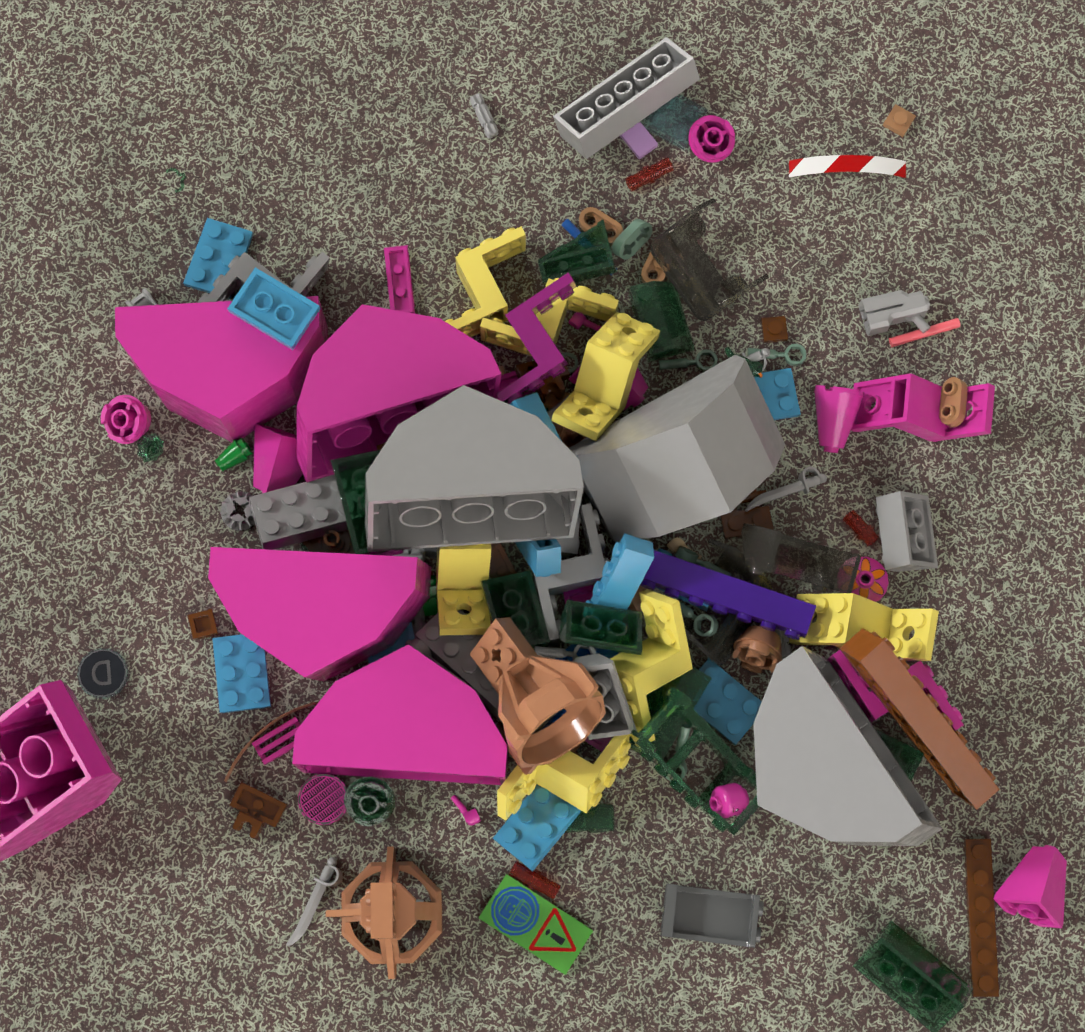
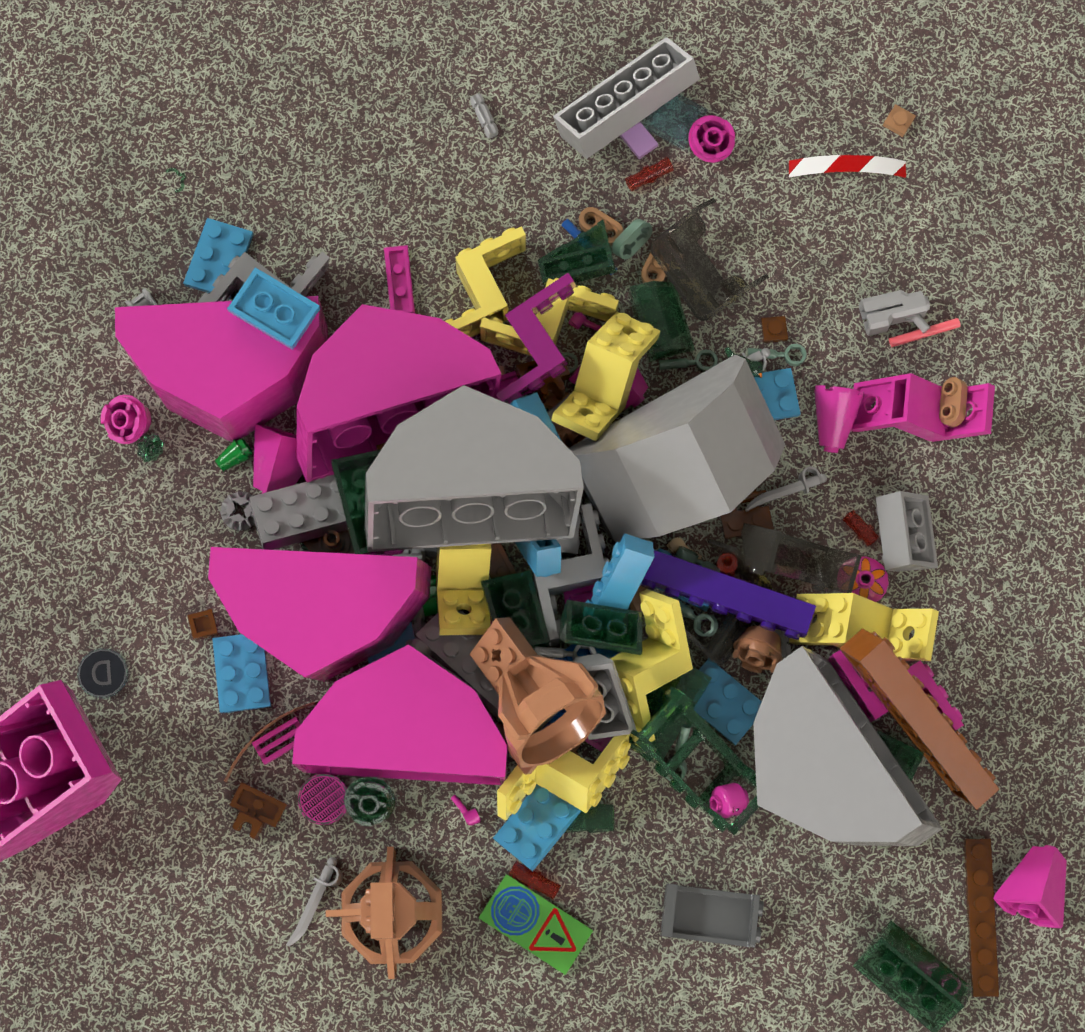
(727, 559): none -> clear red pin

